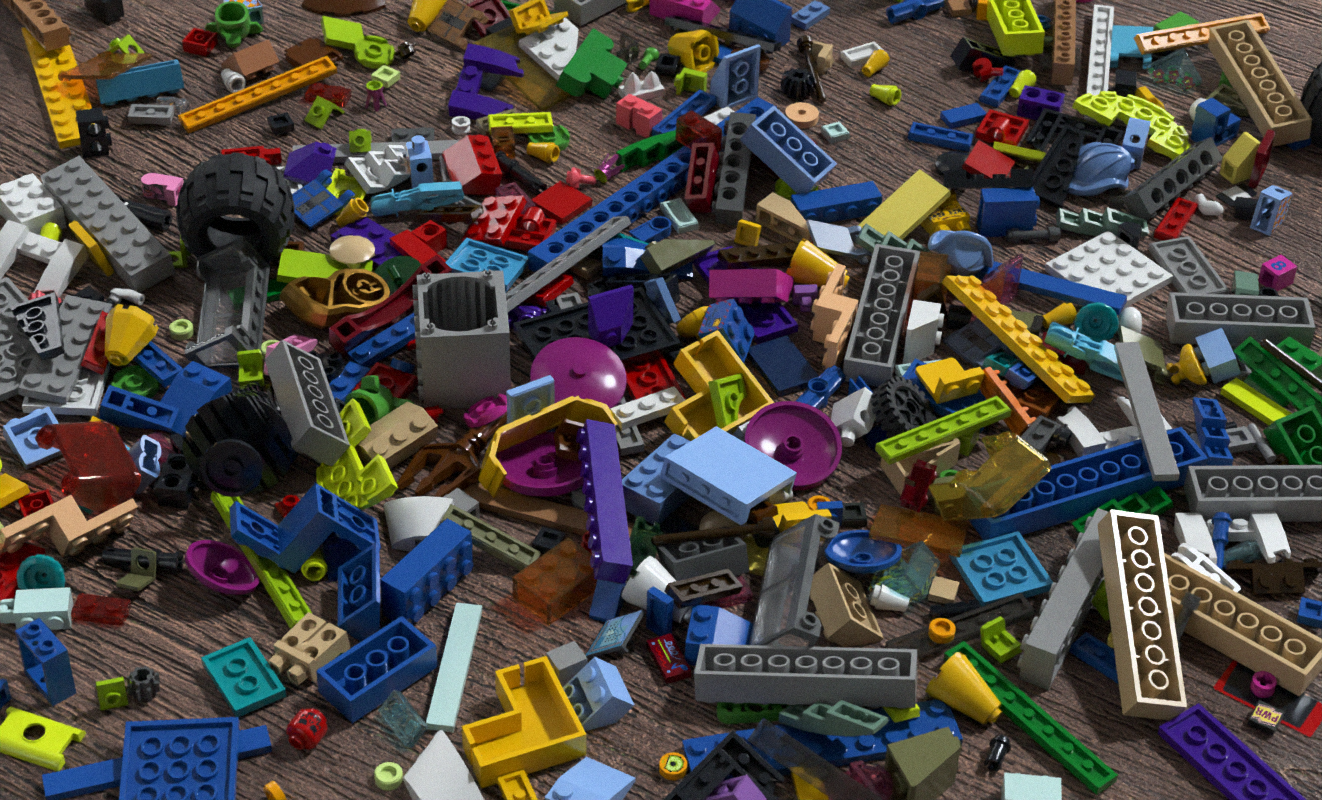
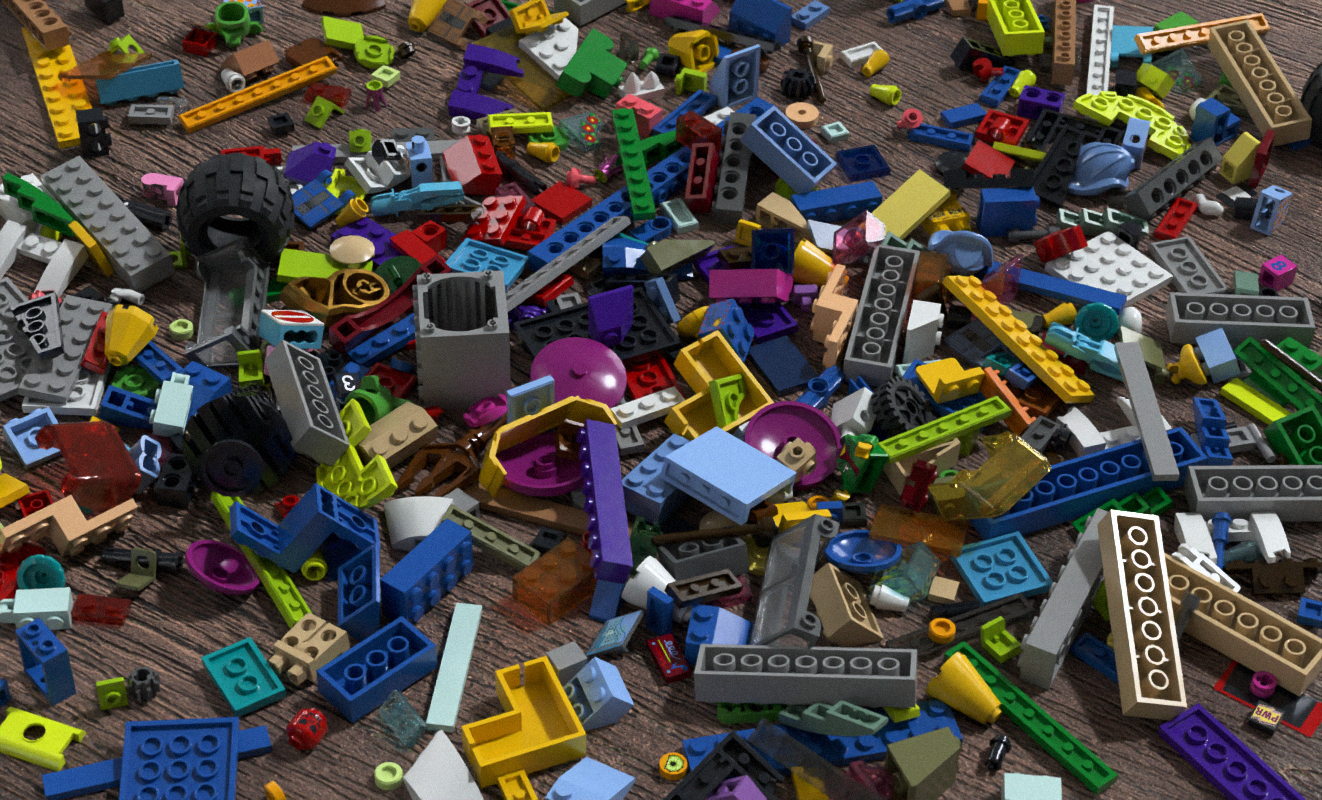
(43, 207): none -> green slope
(172, 406): none -> light aqua brick
(194, 25): none -> sticker
(292, 326): none -> medium azure piece
(345, 383): none -> clear smoke tile
(385, 150): none -> black brick
(582, 130): none -> clear light blue tile
(633, 165): none -> green plate
(773, 249): none -> clear blue slope
(799, 458): none -> tan brick
(857, 238): none -> clear pink slope
(859, 465): none -> green torso
(862, 163): none -> clear blue tile
(911, 119): none -> coral plate
(1060, 243): none -> red arch
(1154, 79): none -> neon yellow slope

